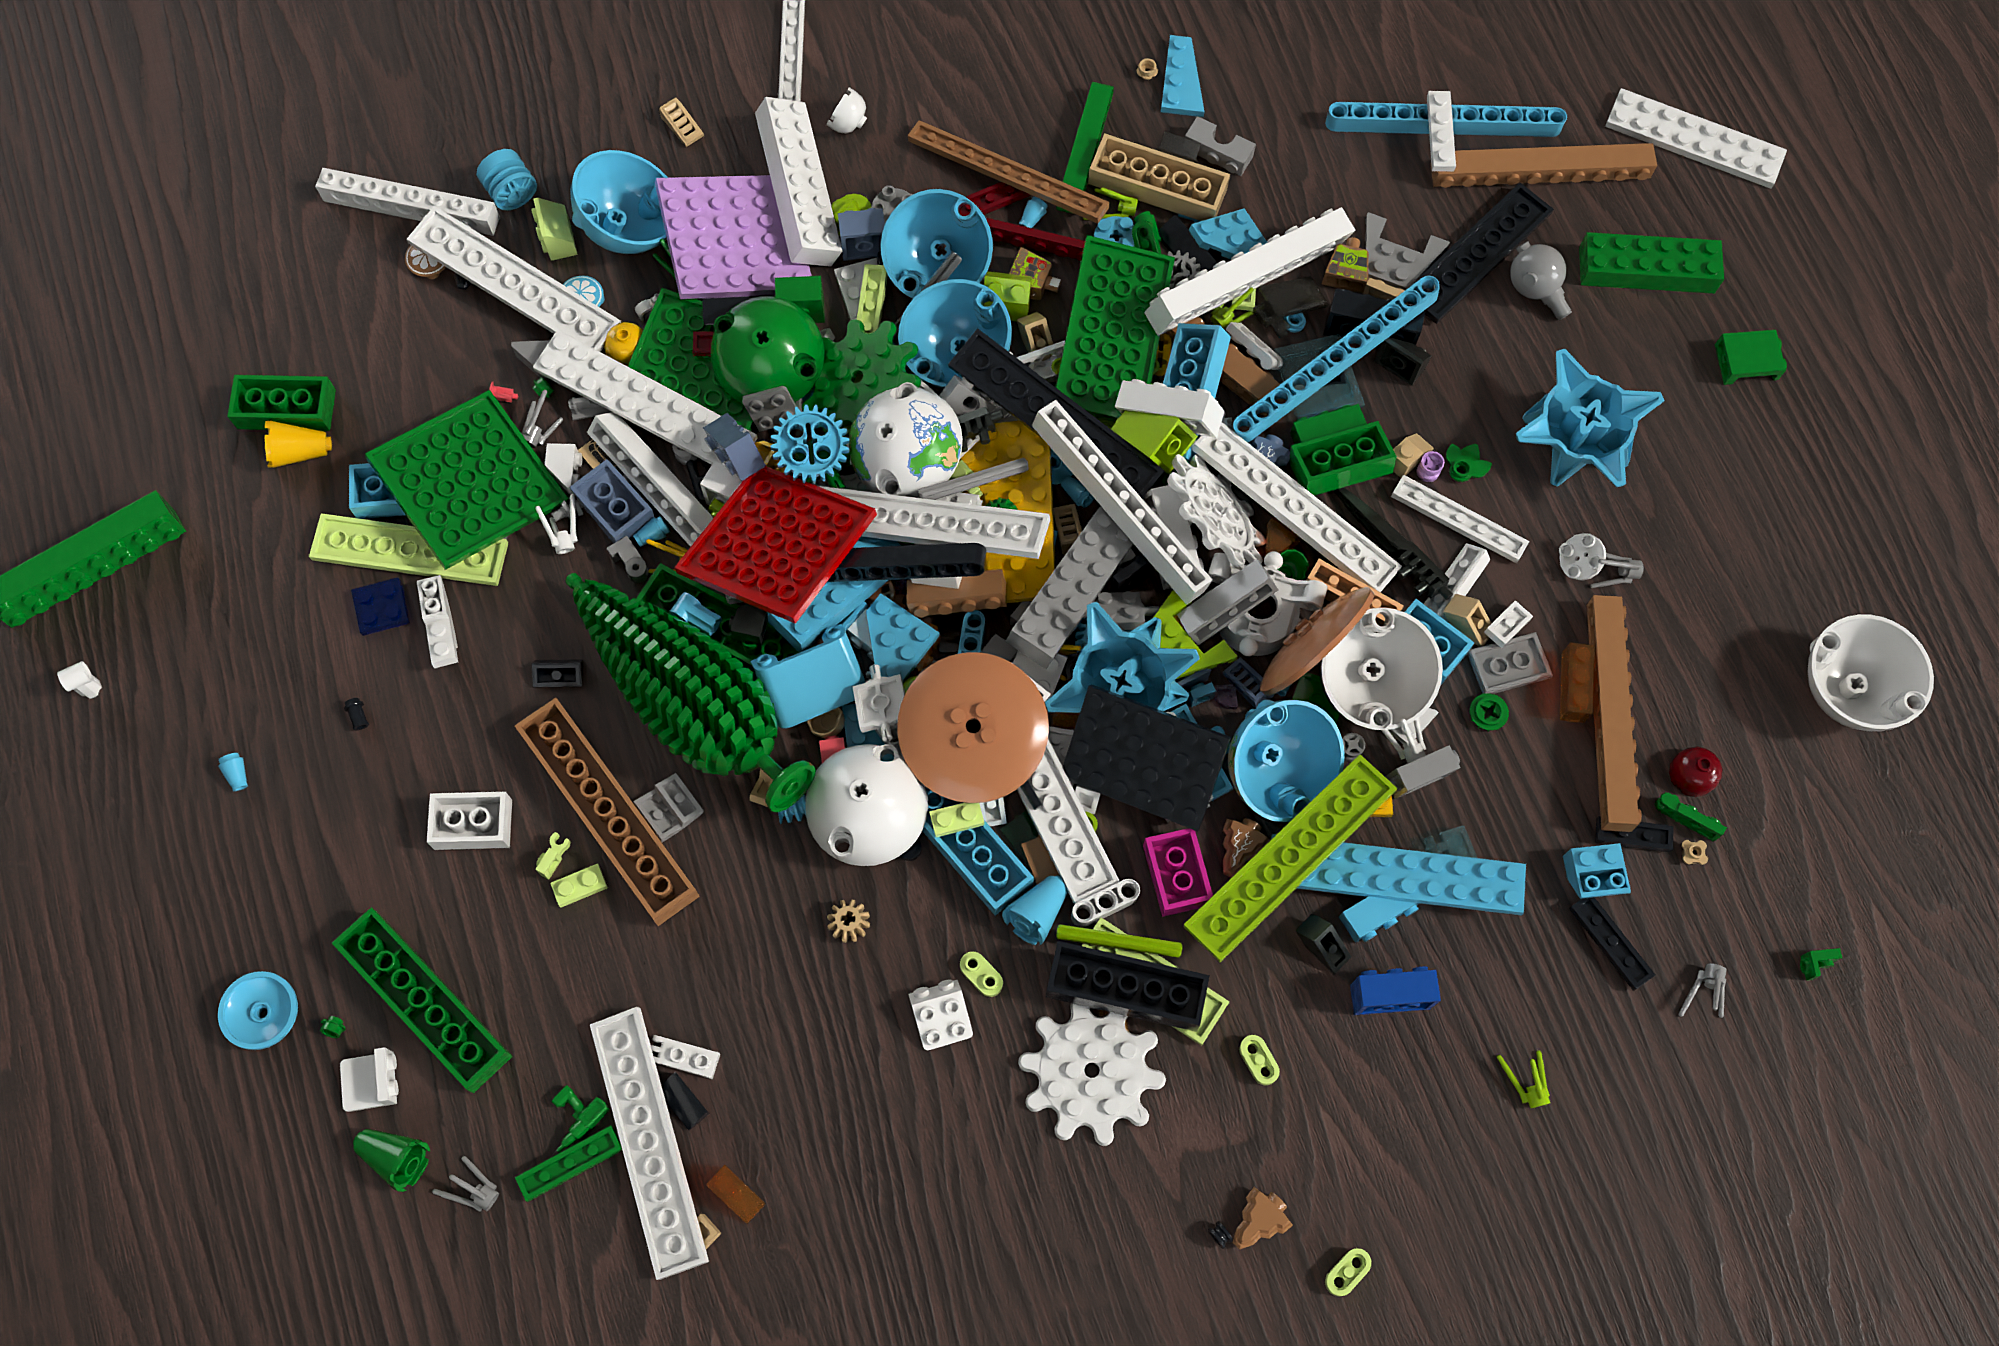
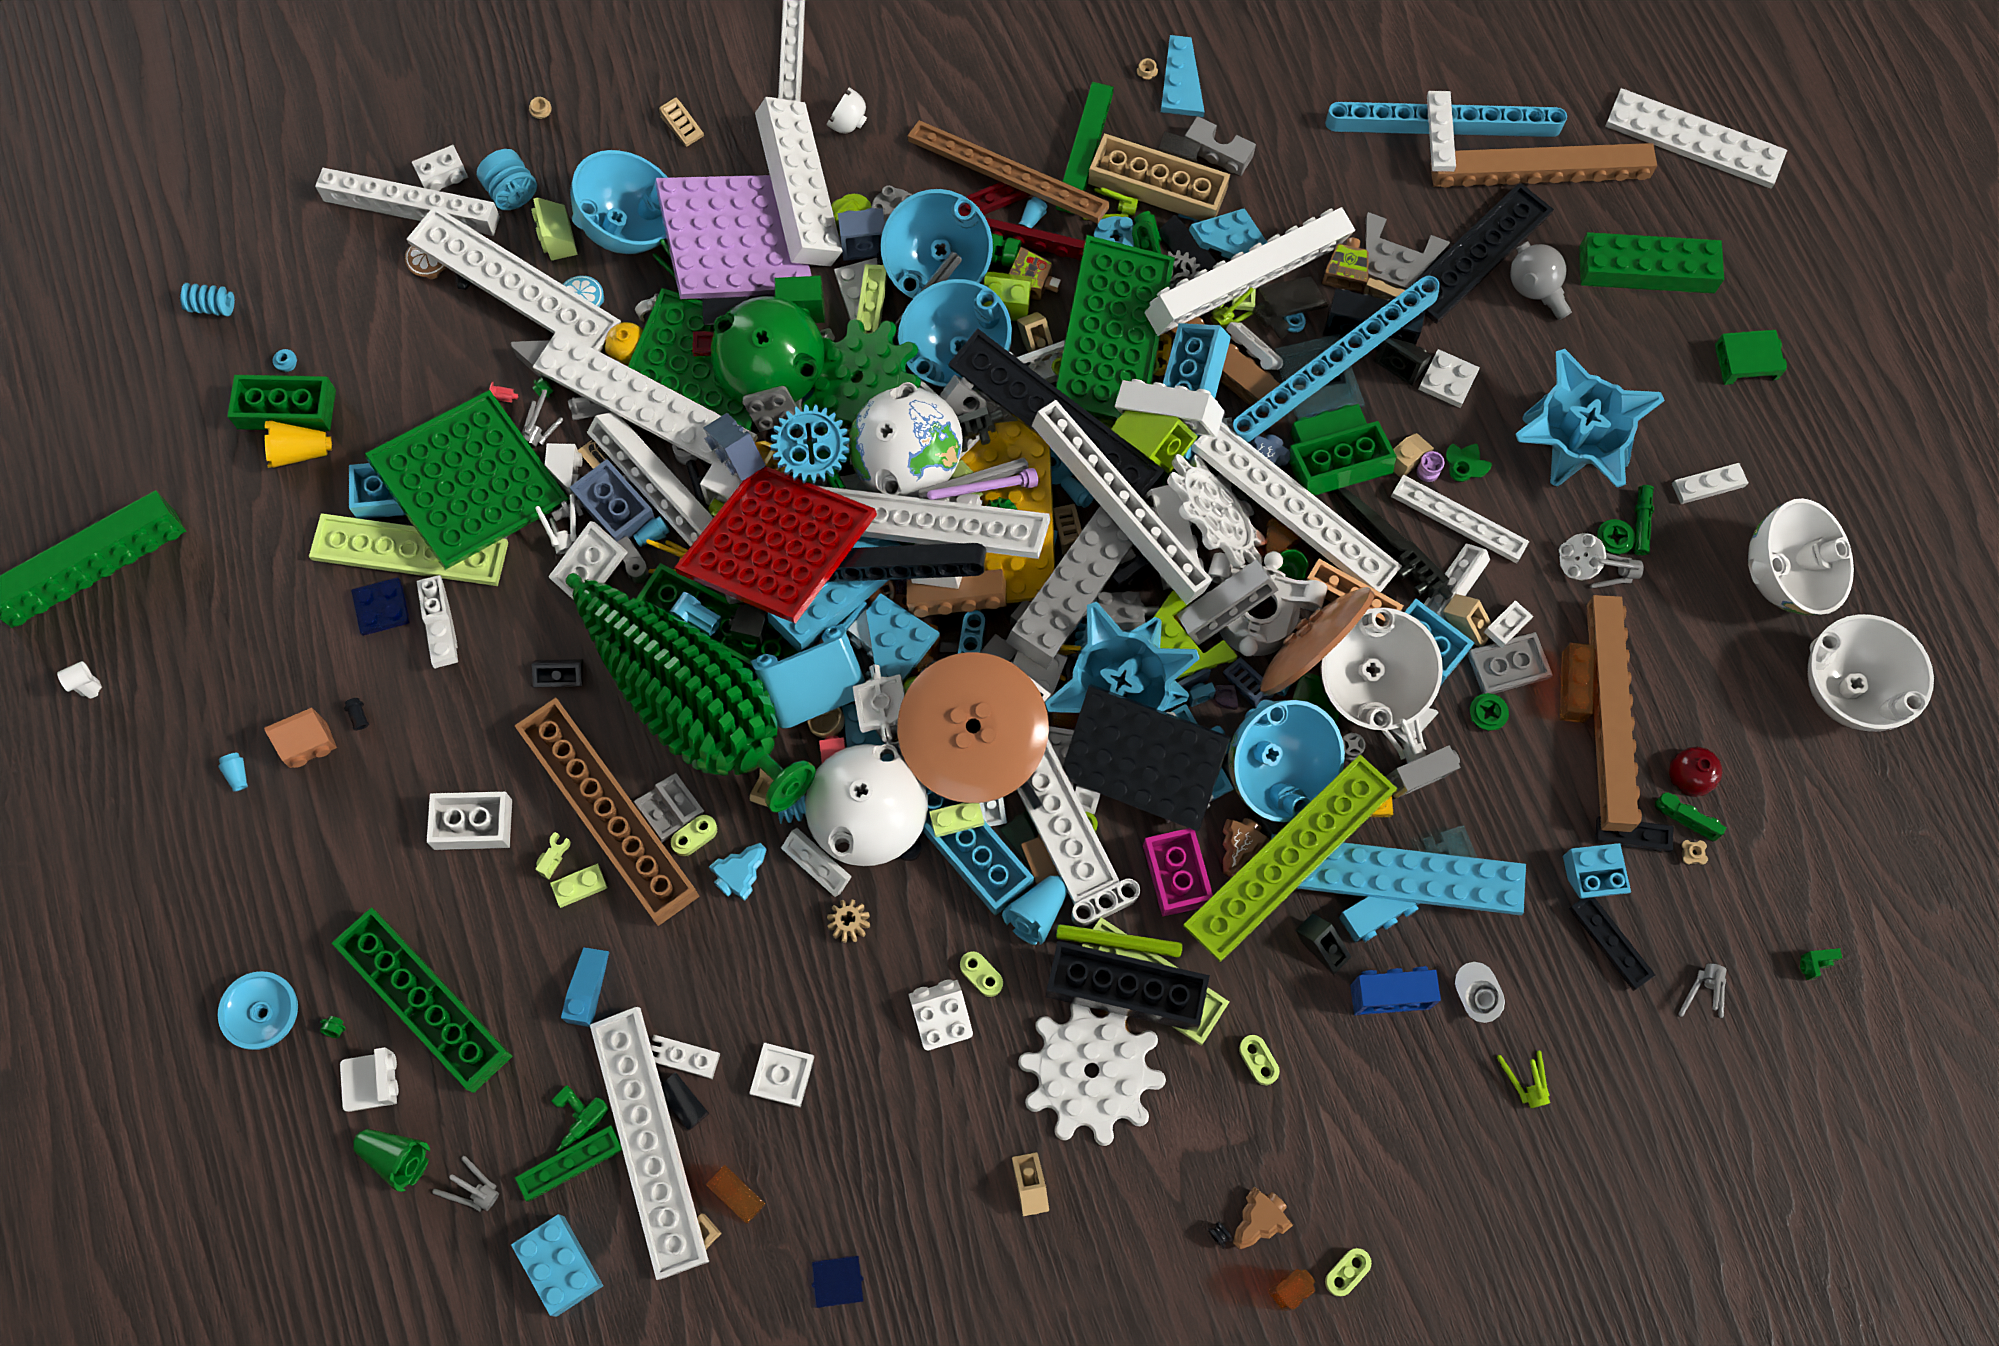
(206, 299): none -> medium azure piece
(287, 365): none -> medium azure plate
(301, 738): none -> nougat slope
(440, 169): none -> white brick
(540, 107): none -> tan plate
(557, 1265): none -> medium azure brick
(585, 987): none -> dark azure slope
(591, 557): none -> white plate
(695, 836): none -> yellowish green plate
(738, 871): none -> medium azure rock
(782, 1075): none -> white plate
(816, 862): none -> white plate
(837, 1281): none -> clear blue piece
(1009, 252): none -> green wheel
(1027, 478): none -> lavender piece
(1030, 1184): none -> tan slope
(1292, 1289): none -> clear orange brick
(1449, 378): none -> white plate
(1479, 992): none -> white piece
(1621, 530): none -> green gear
(1643, 523): none -> green pin
(1709, 483): none -> white plate
(1786, 564): none -> white piece

